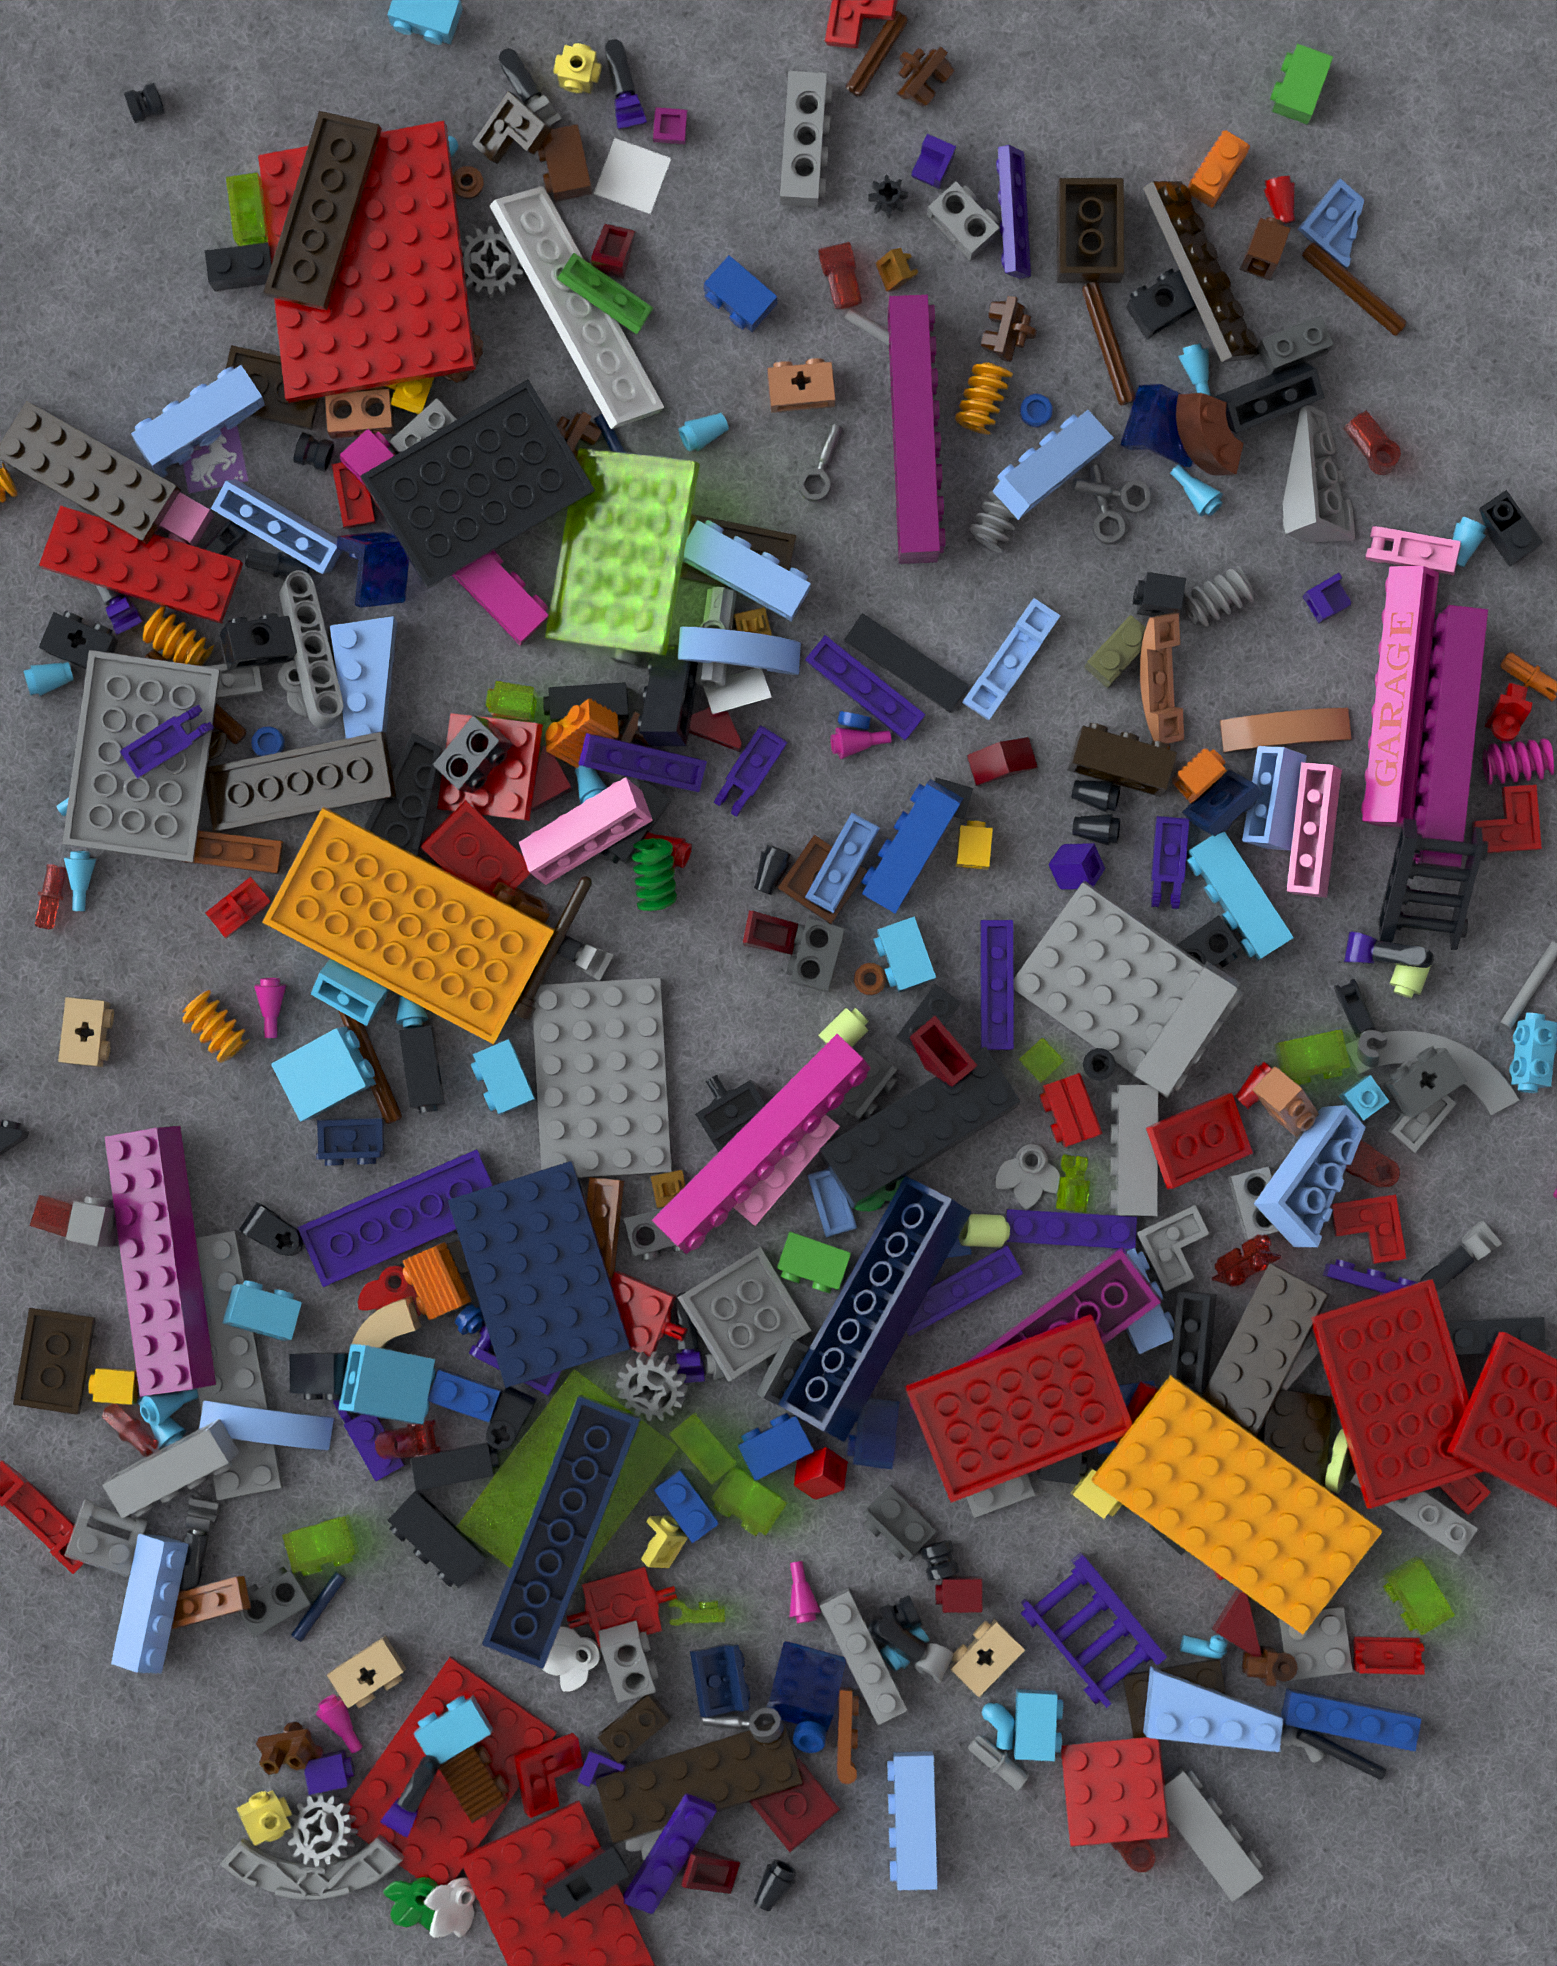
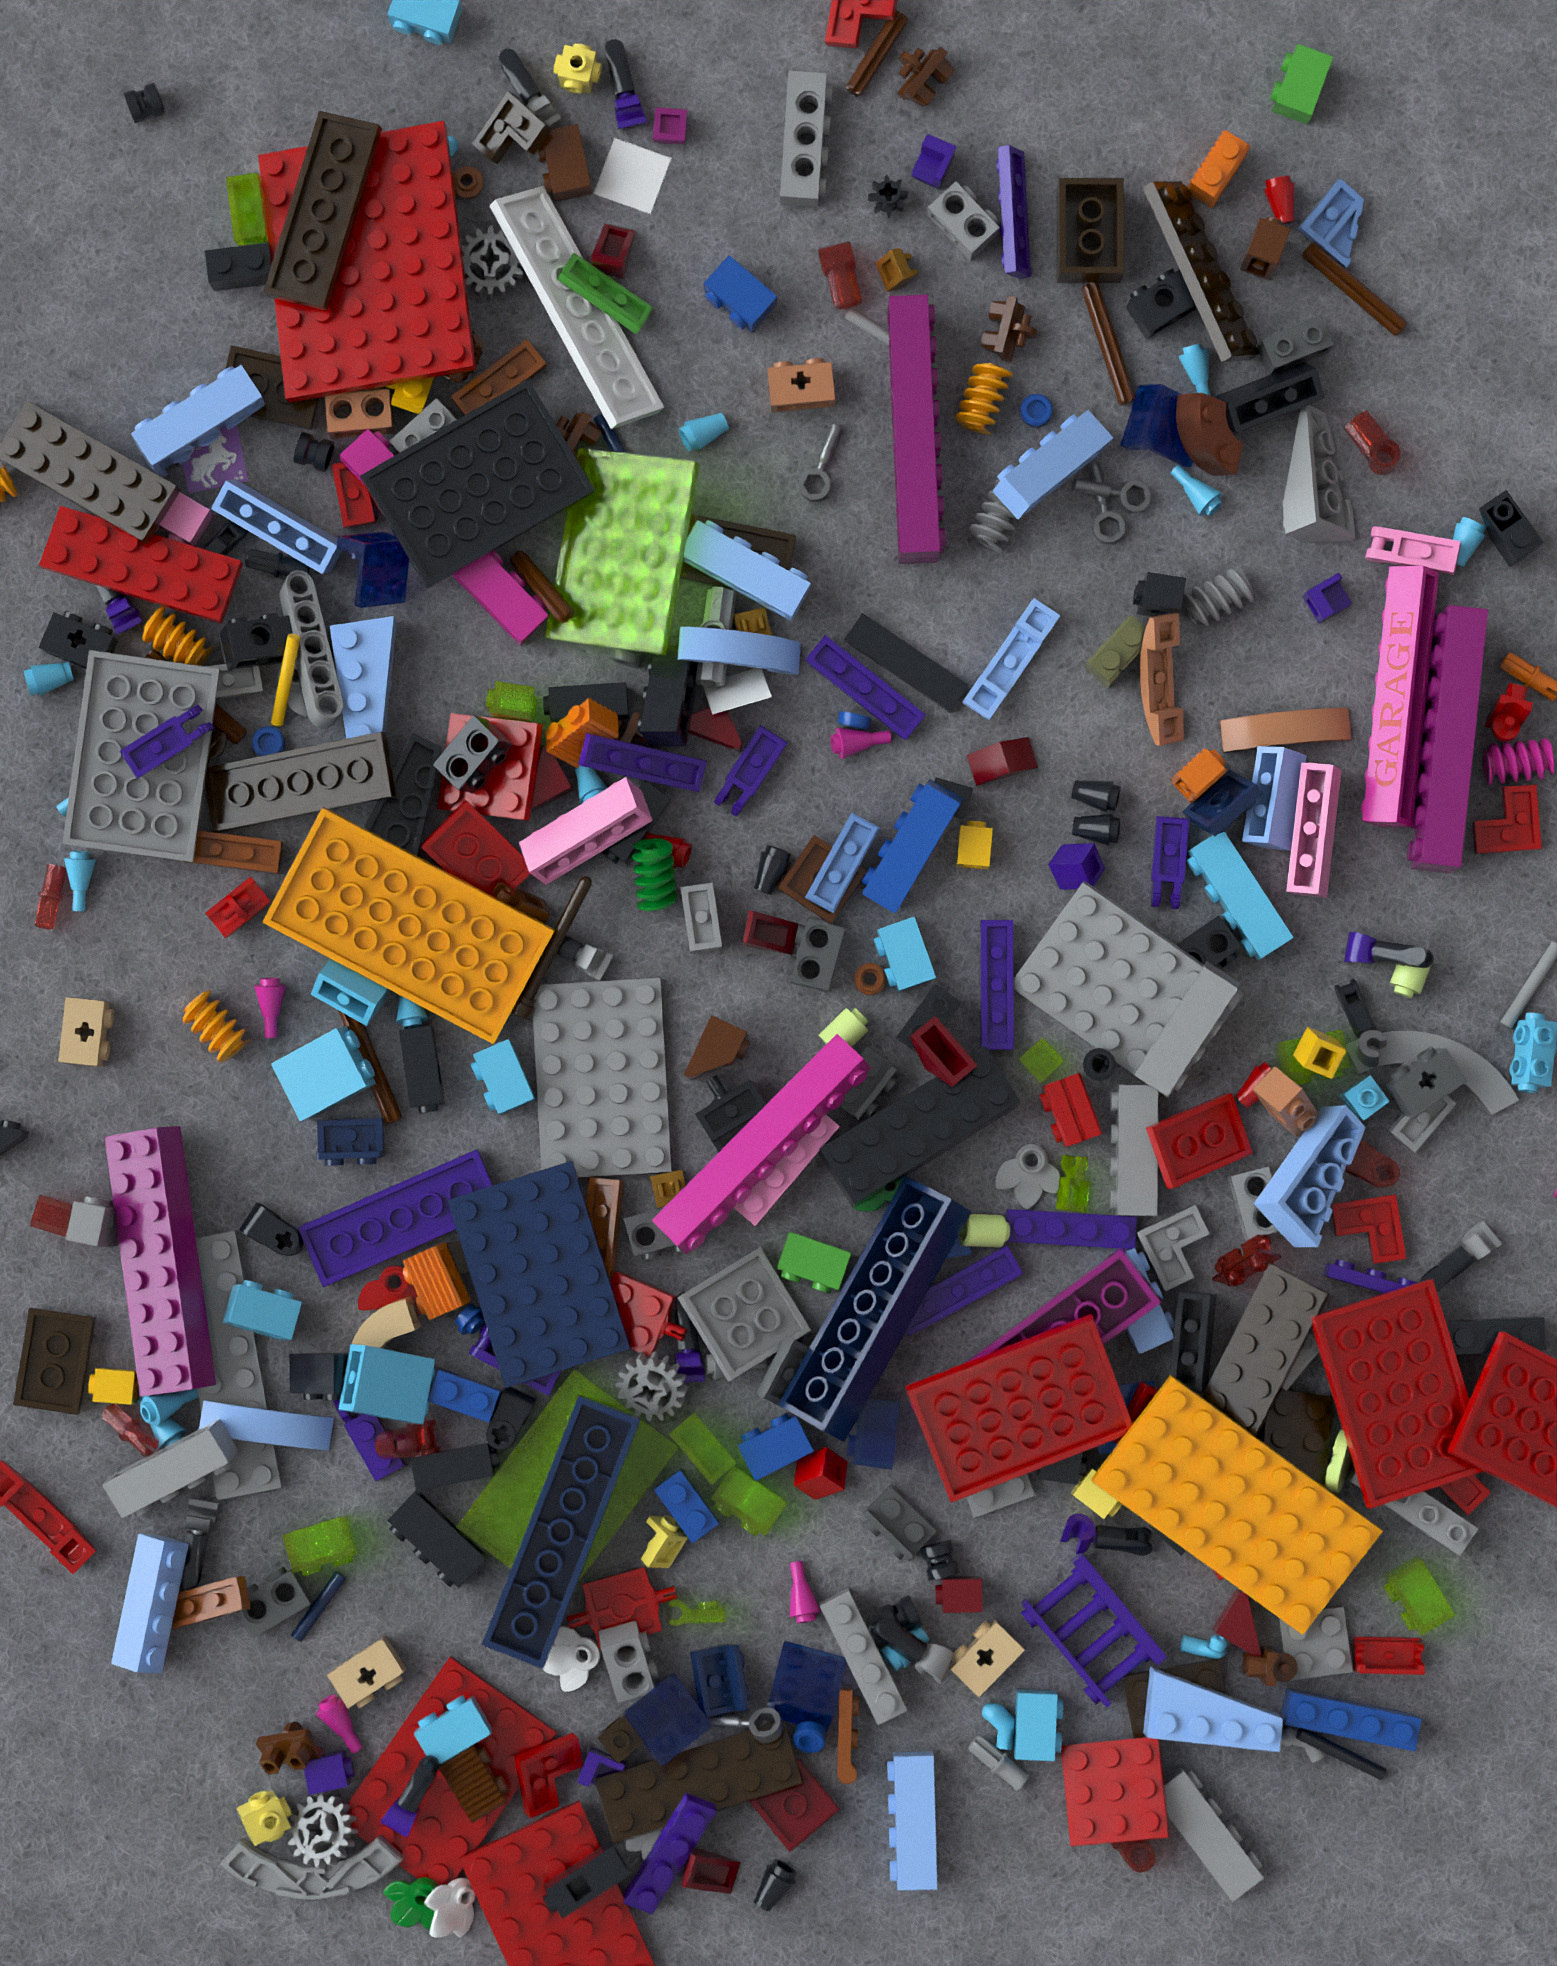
(102, 1548): light grey plate -> none
(285, 679): none -> yellow bar
(509, 371): none -> dark orange plate
(542, 587): none -> reddish brown axle
(667, 1719): none -> clear blue bracket
(701, 918): none -> light grey panel
(717, 1048): none -> reddish brown slope
(831, 1204): medium blue tile -> none
(1106, 1537): none -> piece
(1122, 759): dark brown brick -> none
(1319, 1052): none -> yellow brick
(1405, 868): black fence -> none

